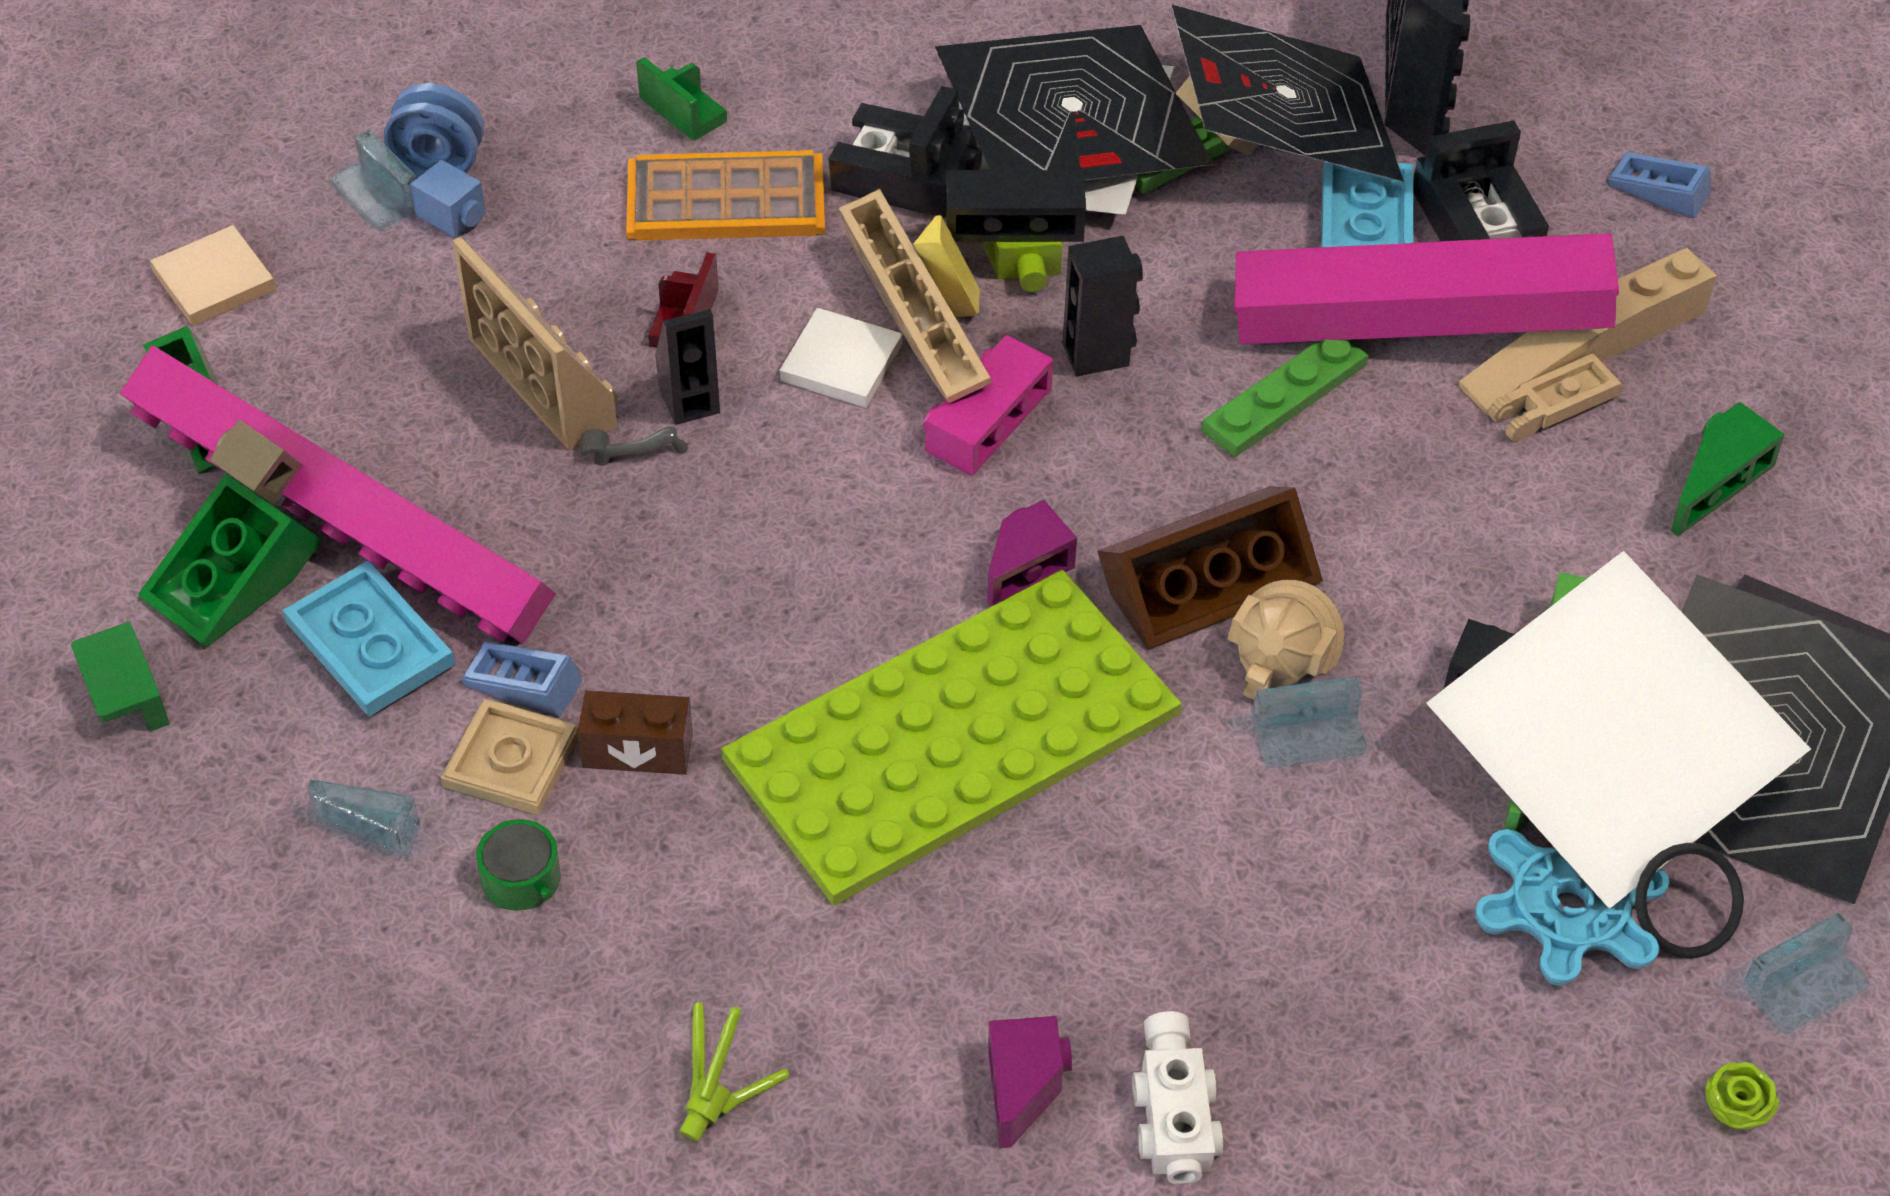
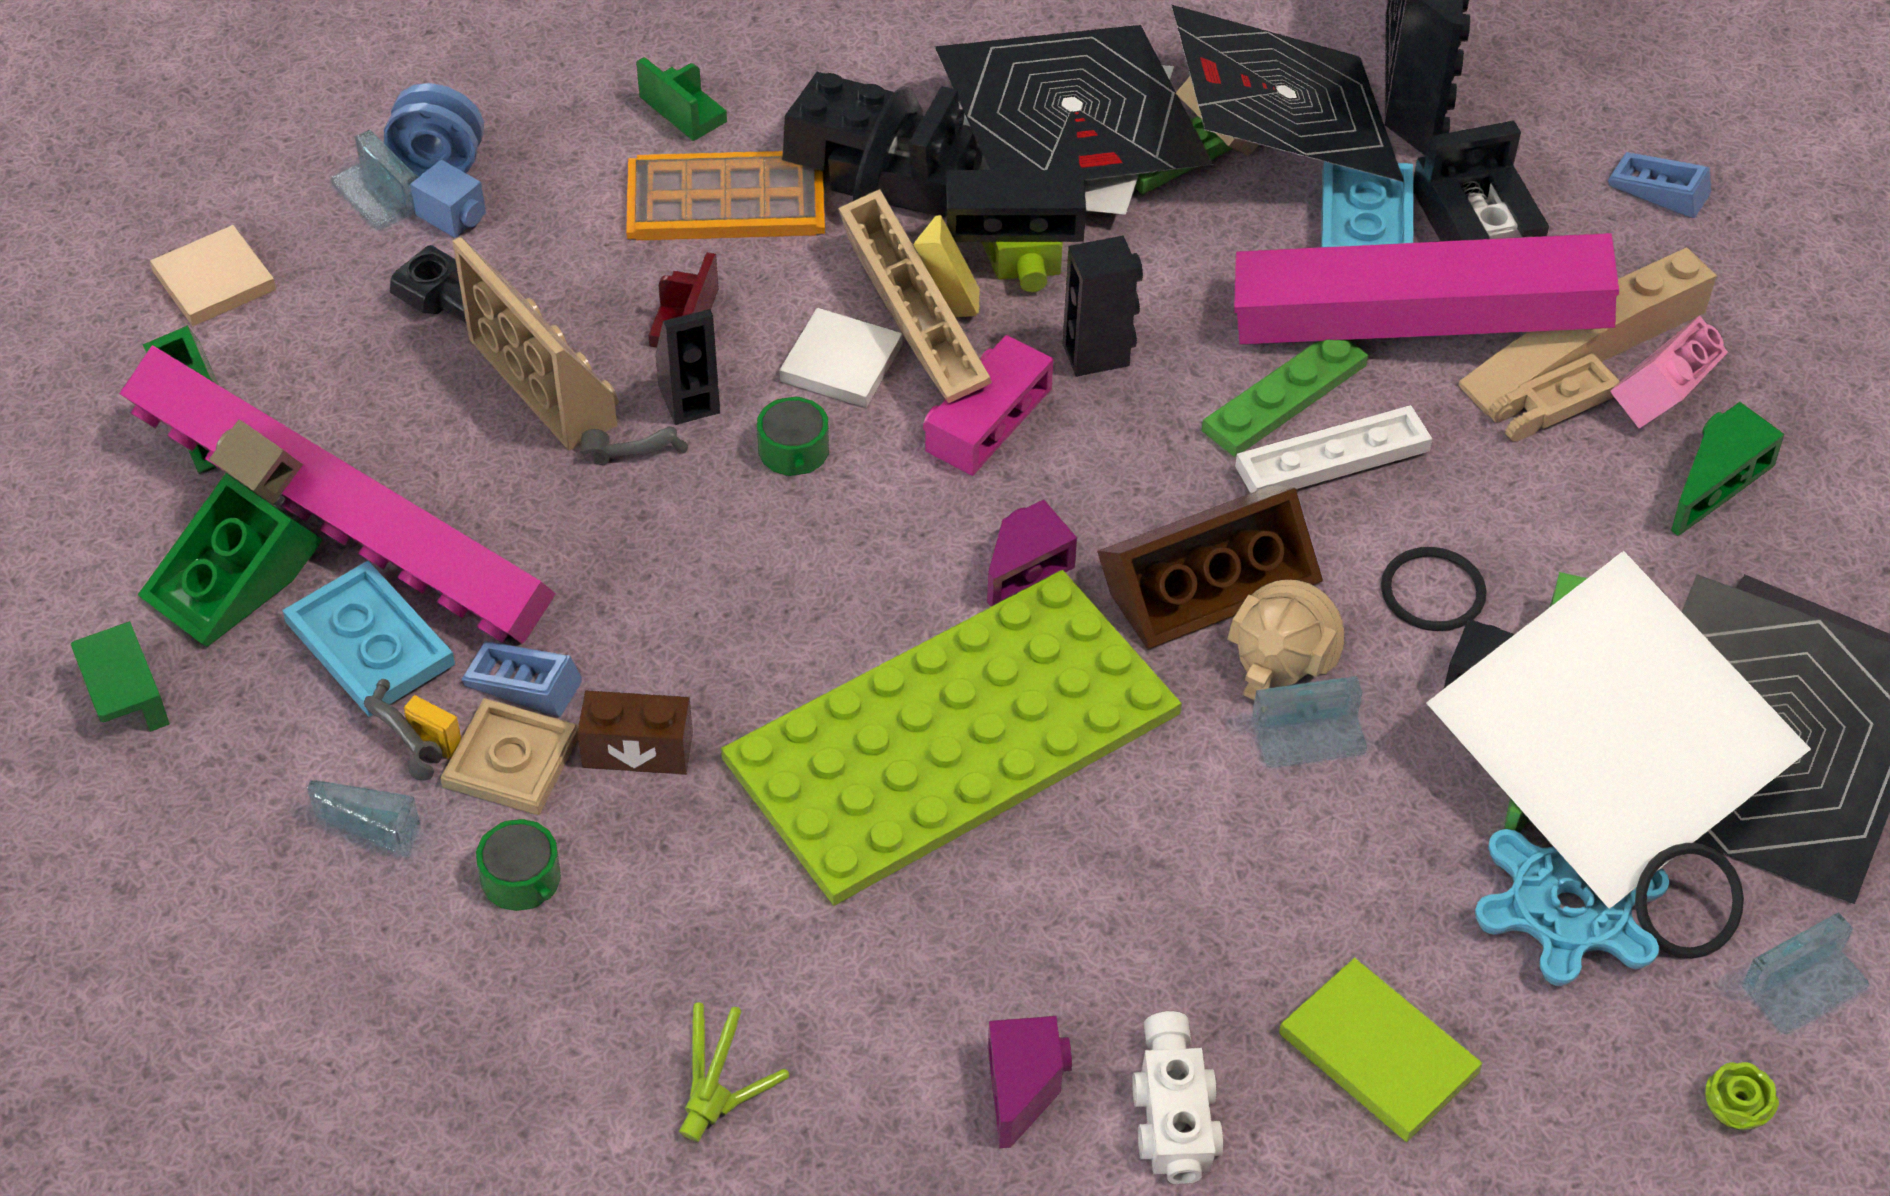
(391, 716): none -> dark grey piece
(429, 283): none -> black piece
(433, 724): none -> yellow tile
(793, 436): none -> piece
(846, 114): none -> black piece
(1335, 451): none -> white plate
(1380, 1049): none -> lime tile
(1418, 622): none -> black tyre
(1670, 372): none -> bright pink slope

